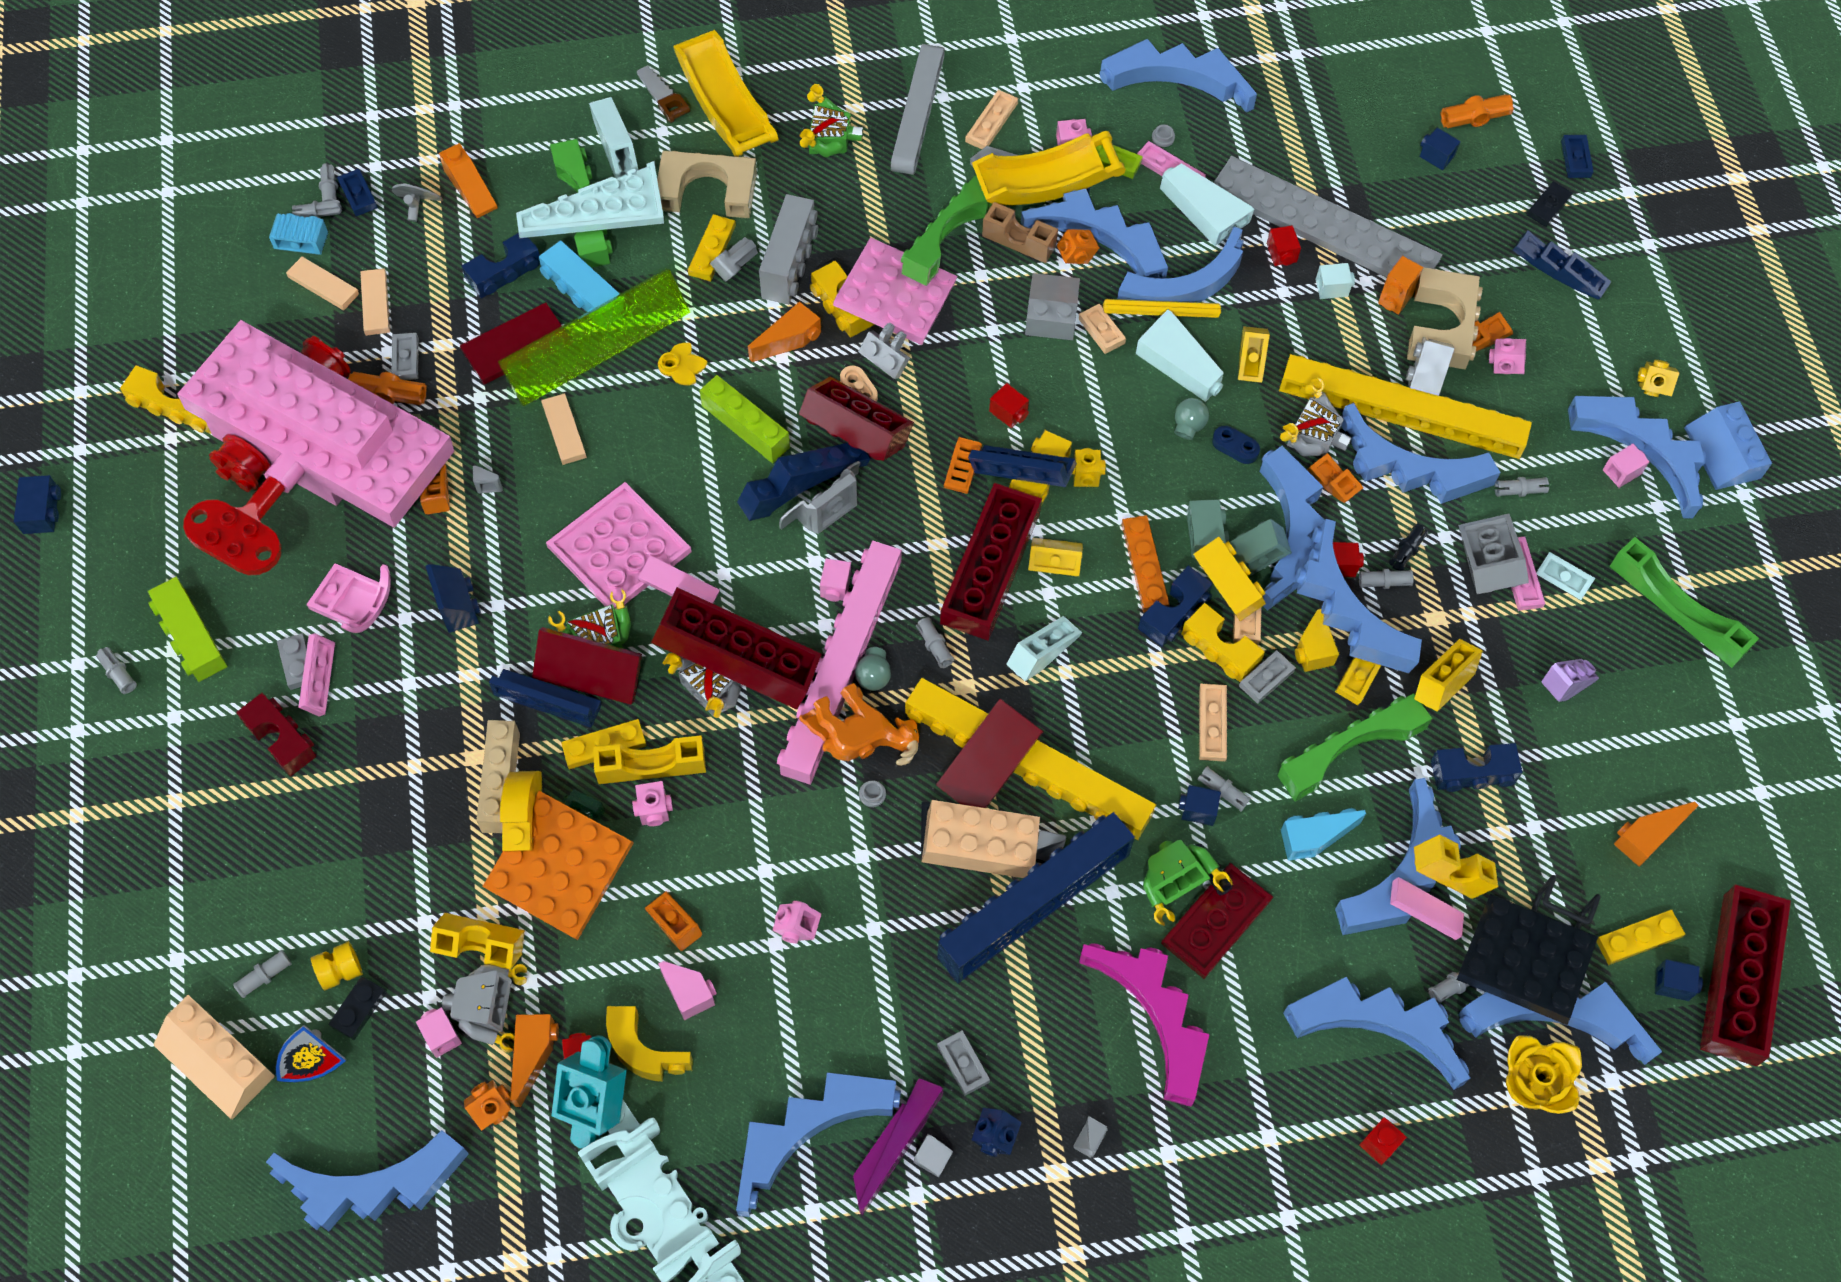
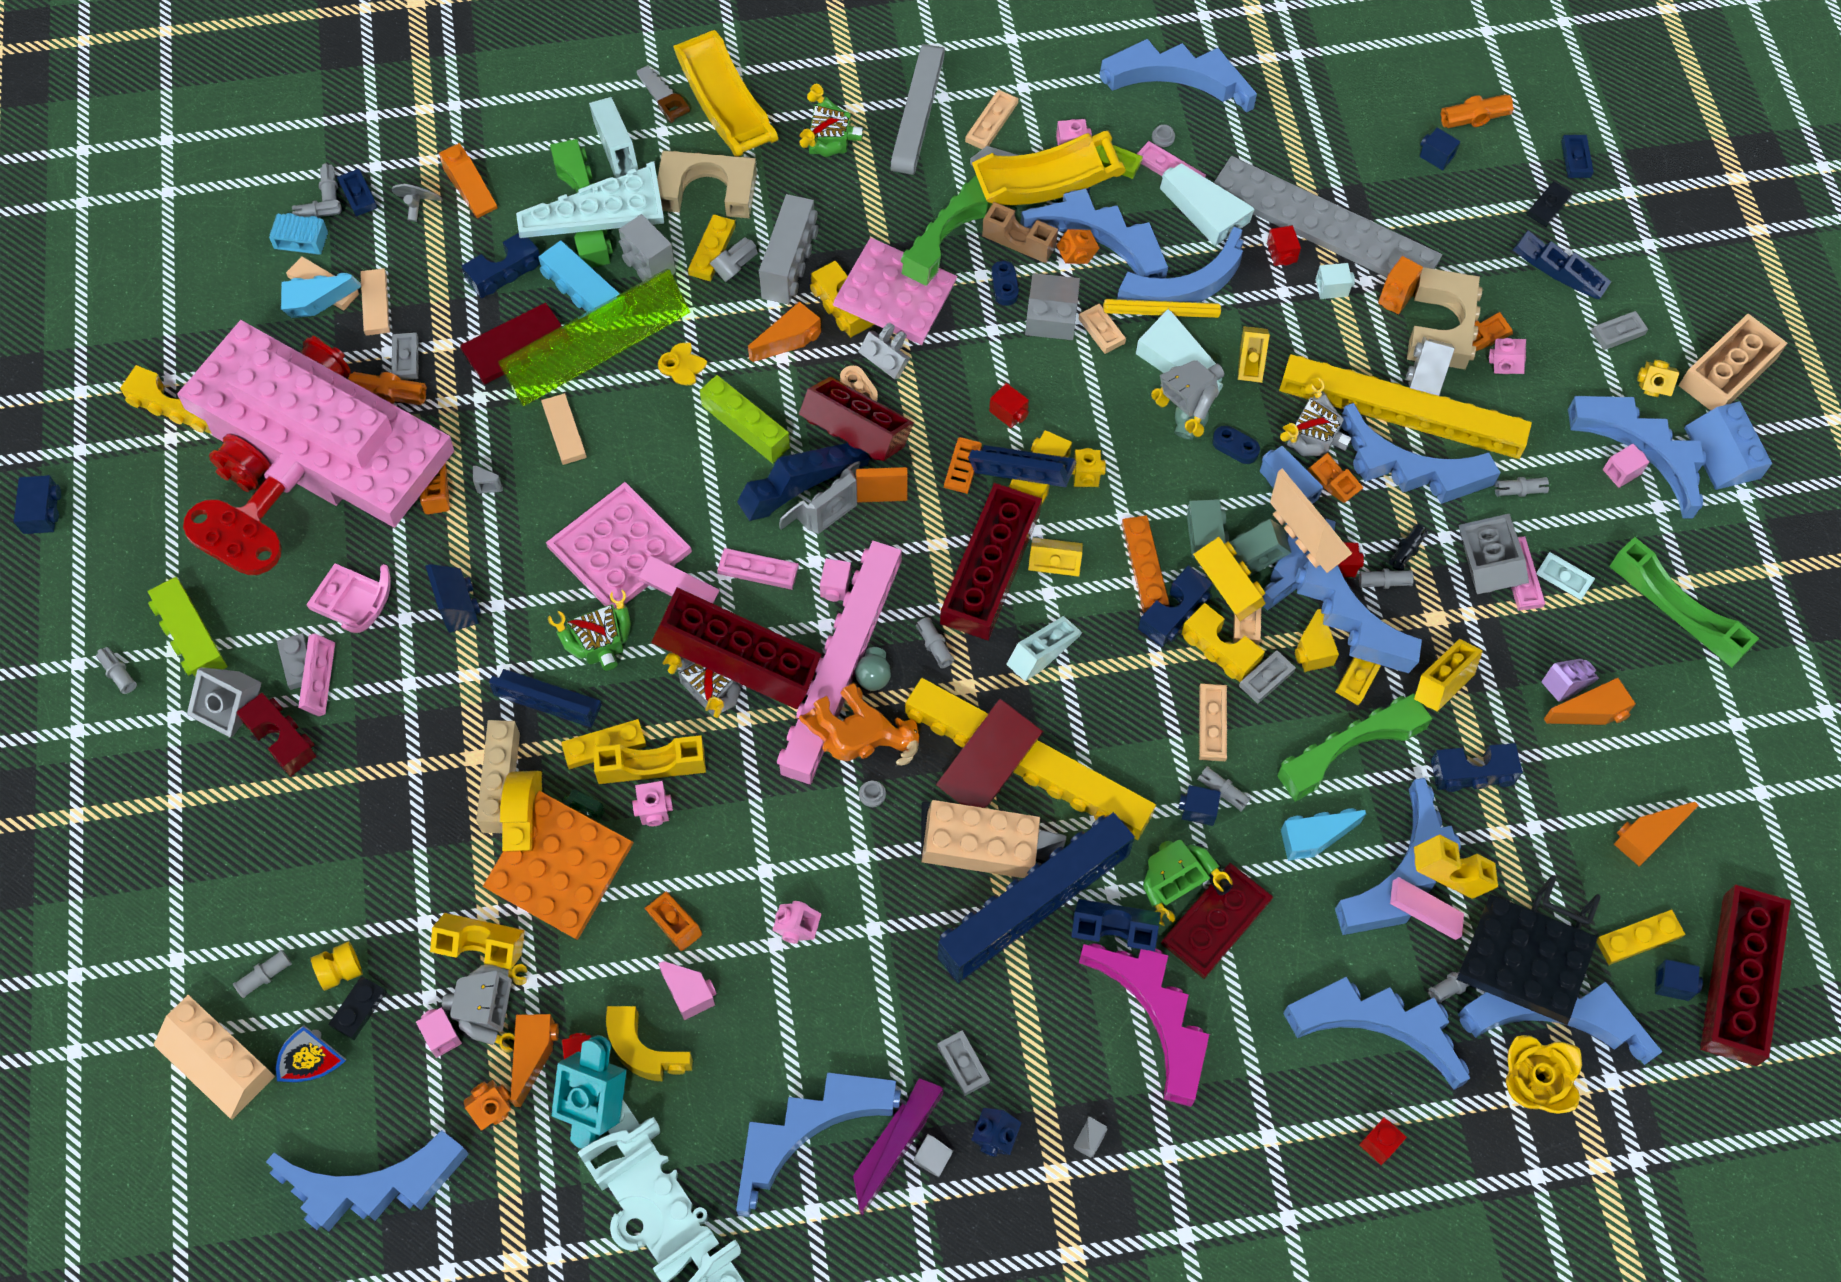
(219, 696): none -> light grey slope
(312, 296): none -> medium azure slope
(586, 665): dark red tile -> none
(645, 248): none -> light grey brick
(758, 568): none -> bright pink tile
(881, 484): none -> orange tile
(1003, 281): none -> dark blue plate
(1099, 919): none -> dark blue arch
(1191, 389): none -> light grey torso
(1306, 524): none -> light nougat slope
(1596, 707): none -> orange slope
(1619, 330): none -> light grey plate
(1733, 363): none -> light nougat brick

